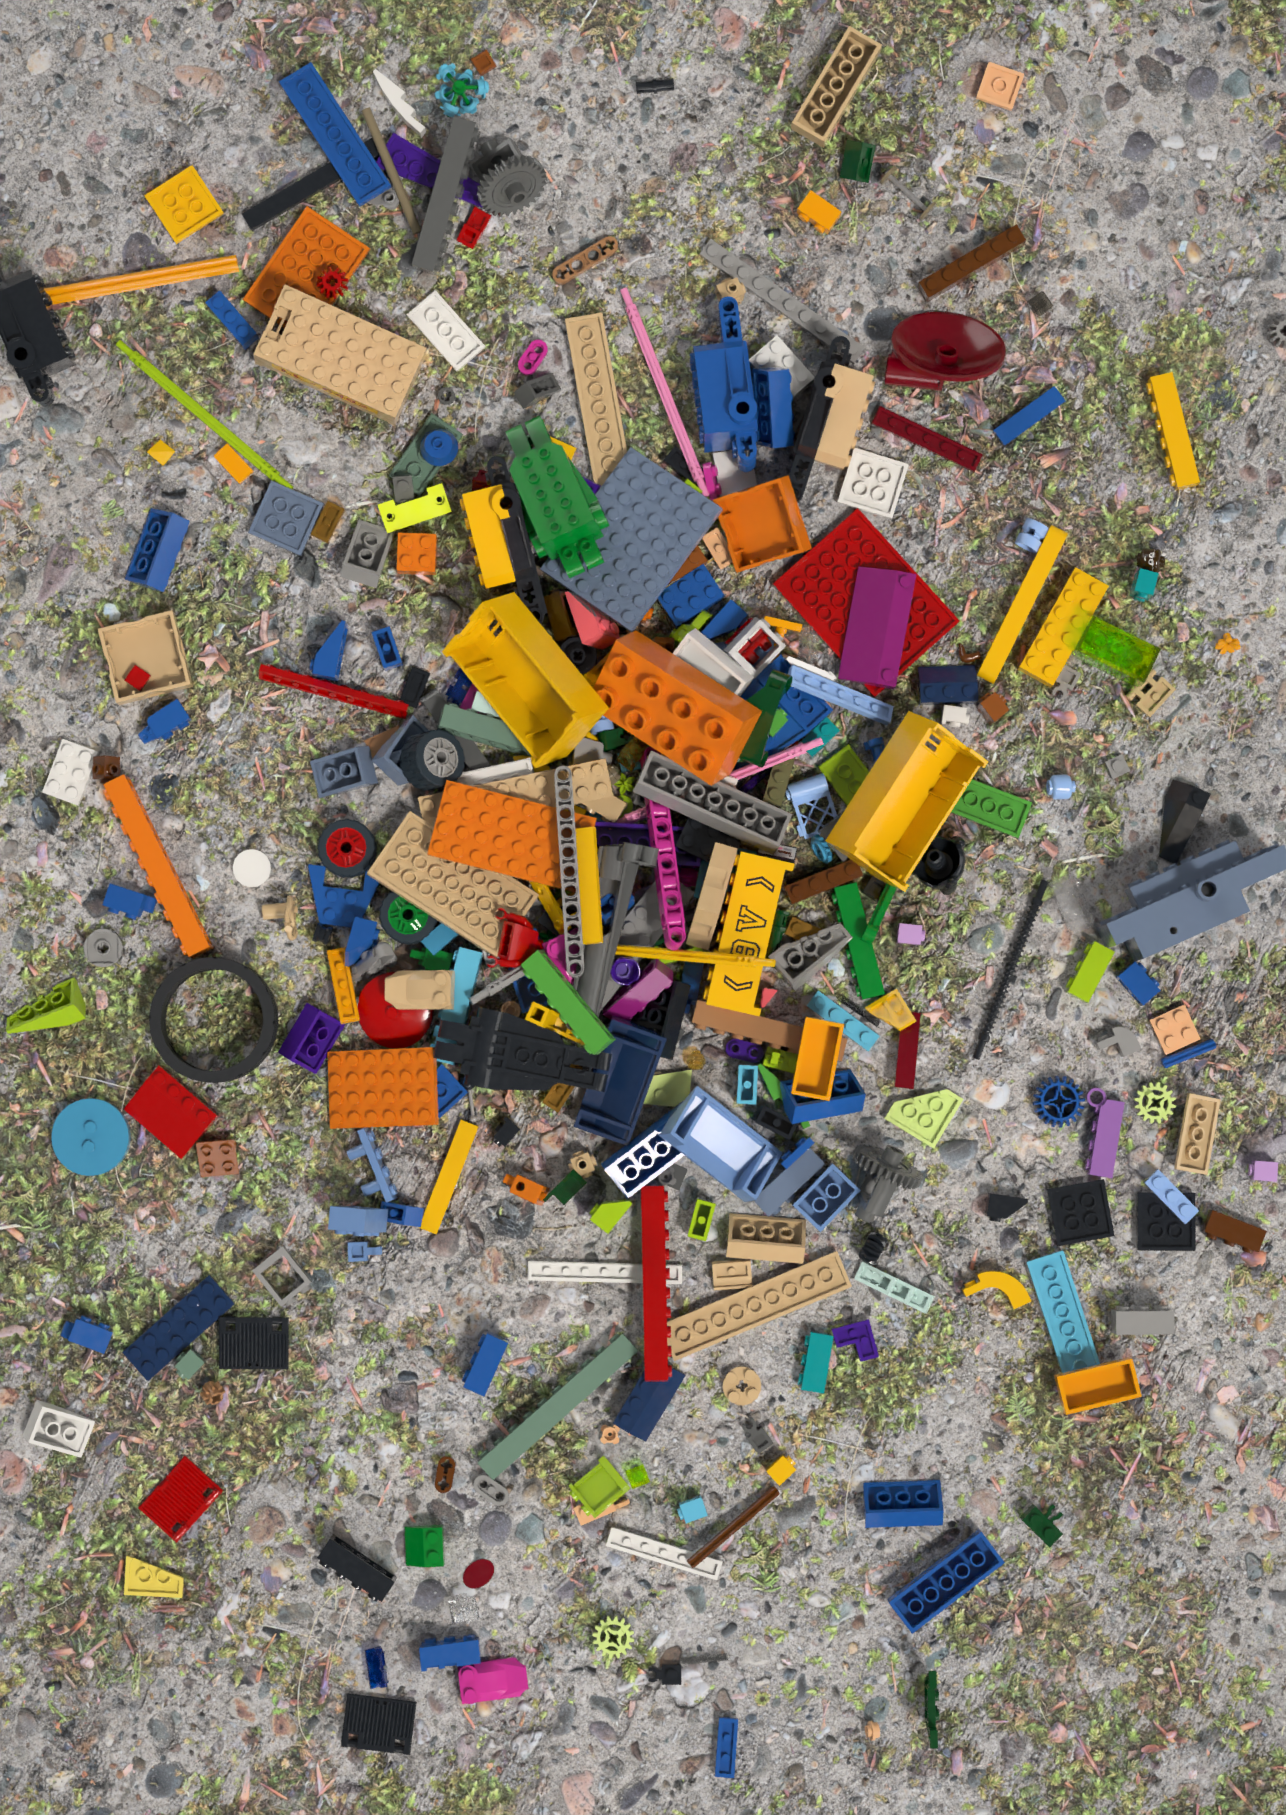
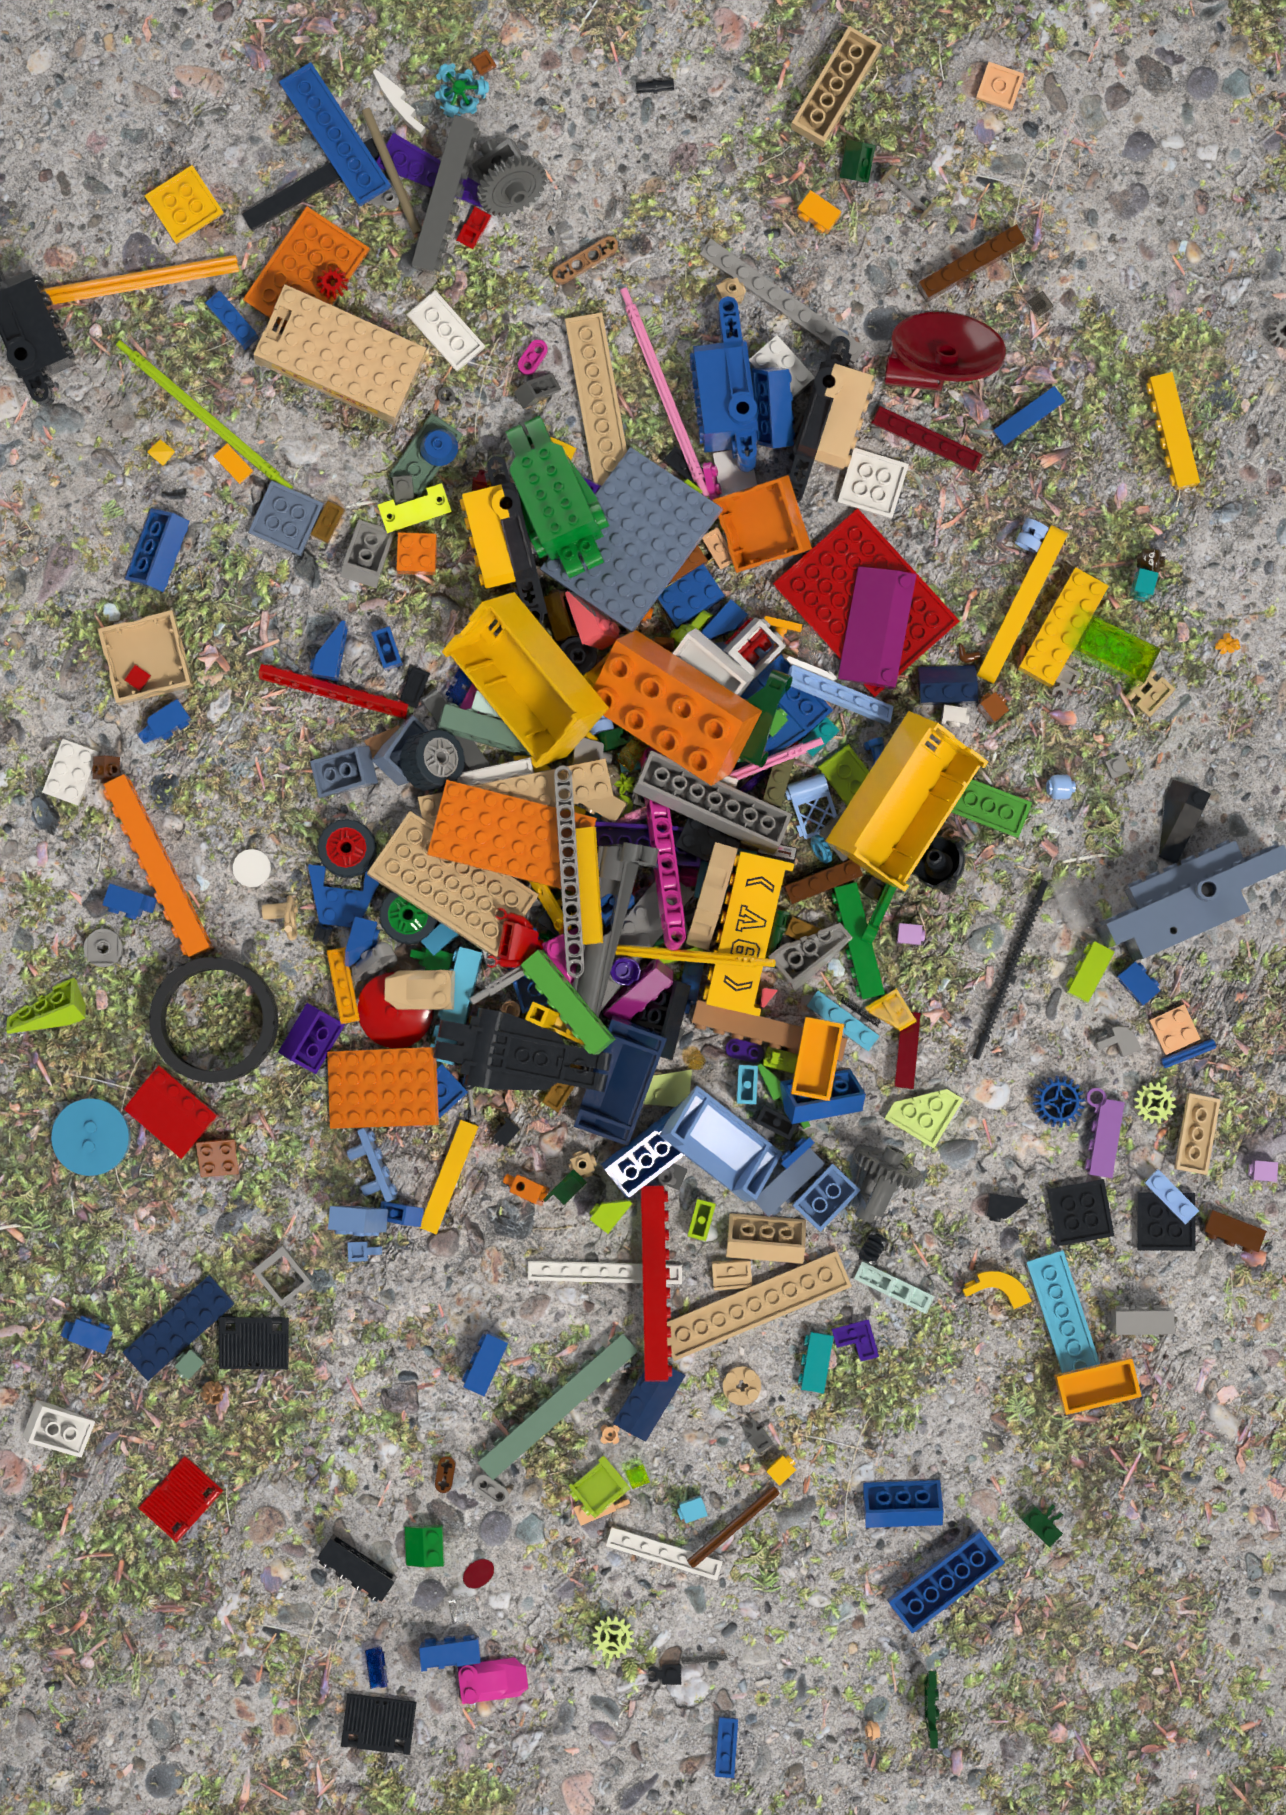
(150, 1580): light yellow wing -> none

